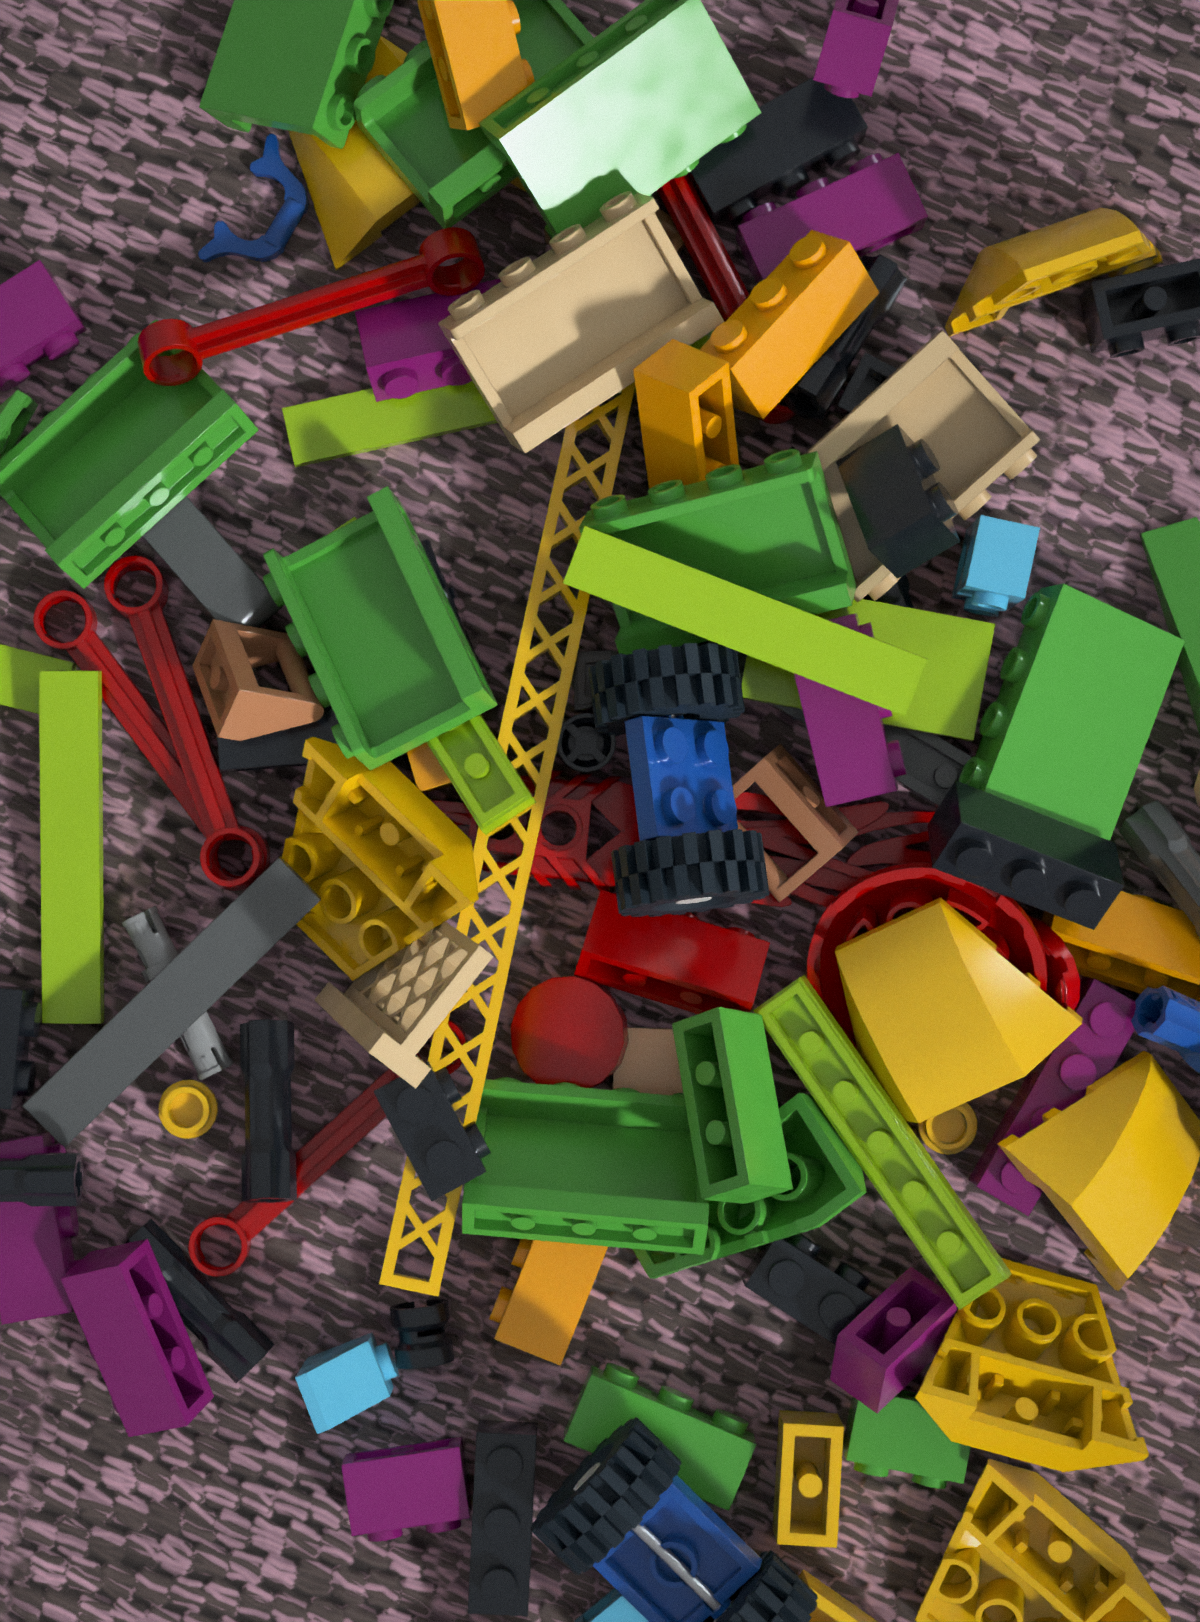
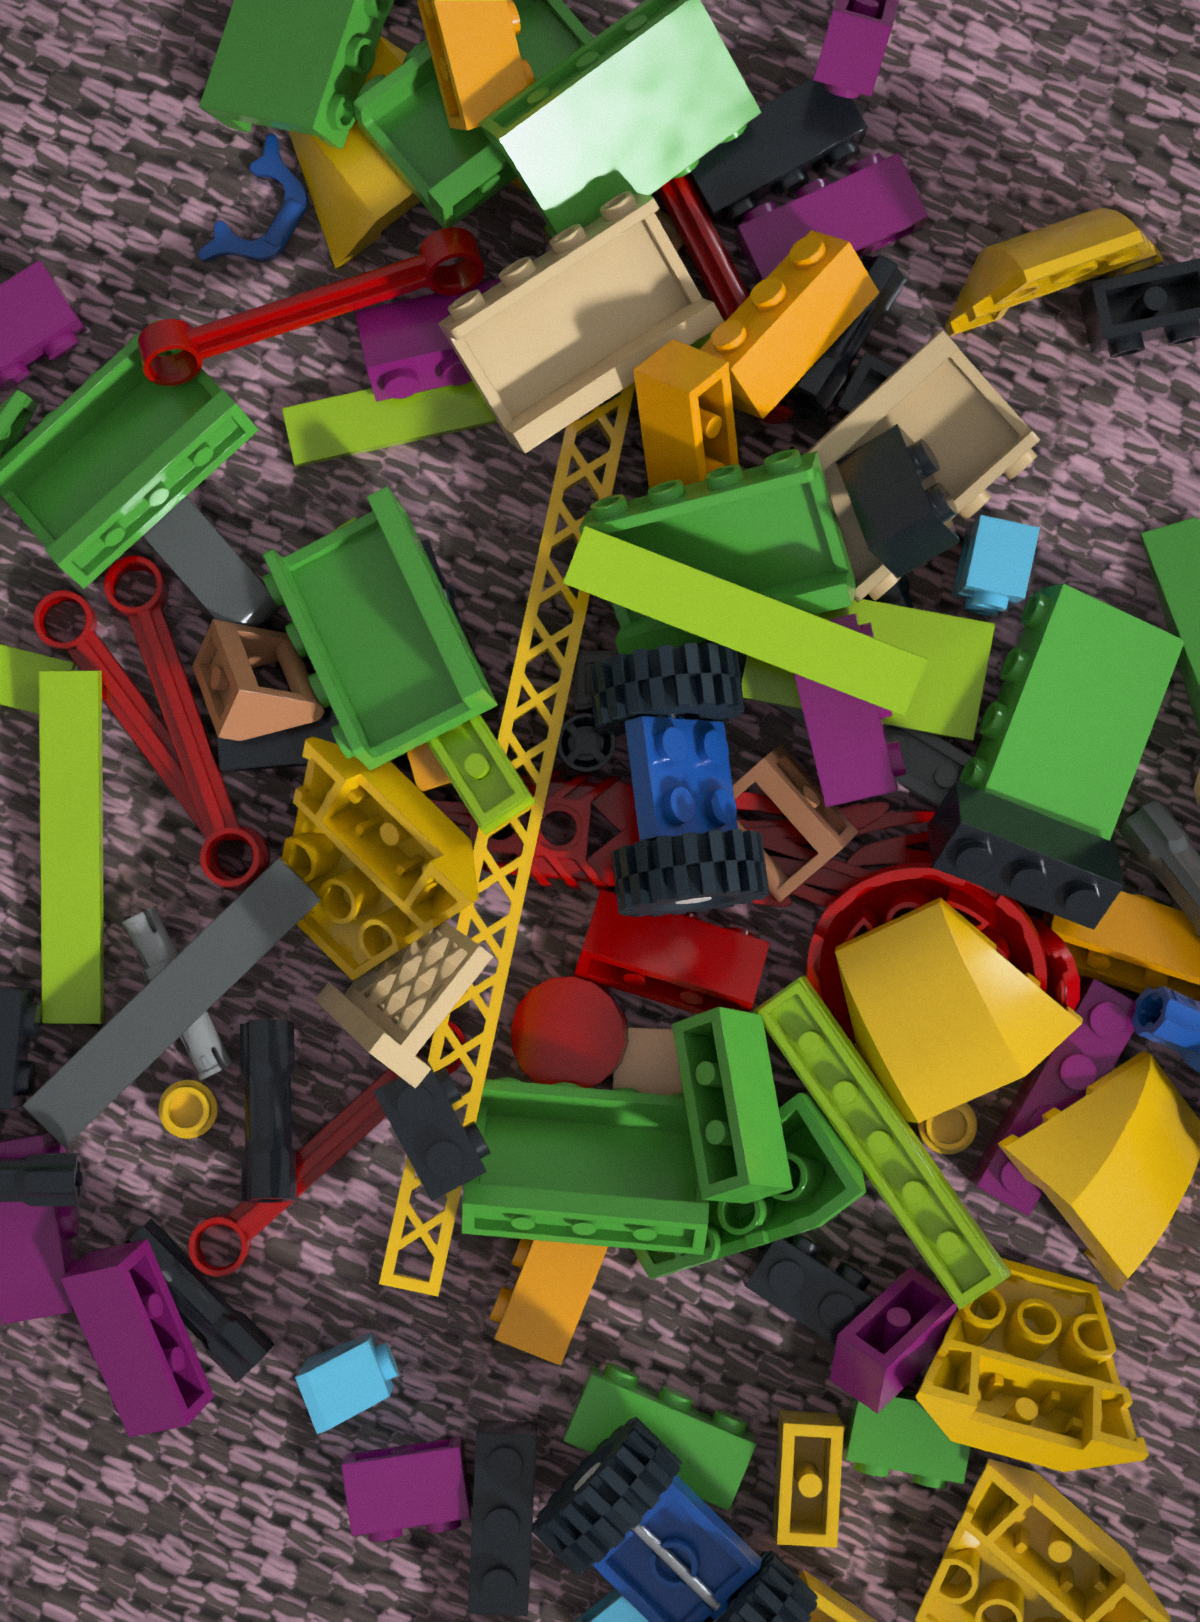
(422, 1334): black wheel -> none

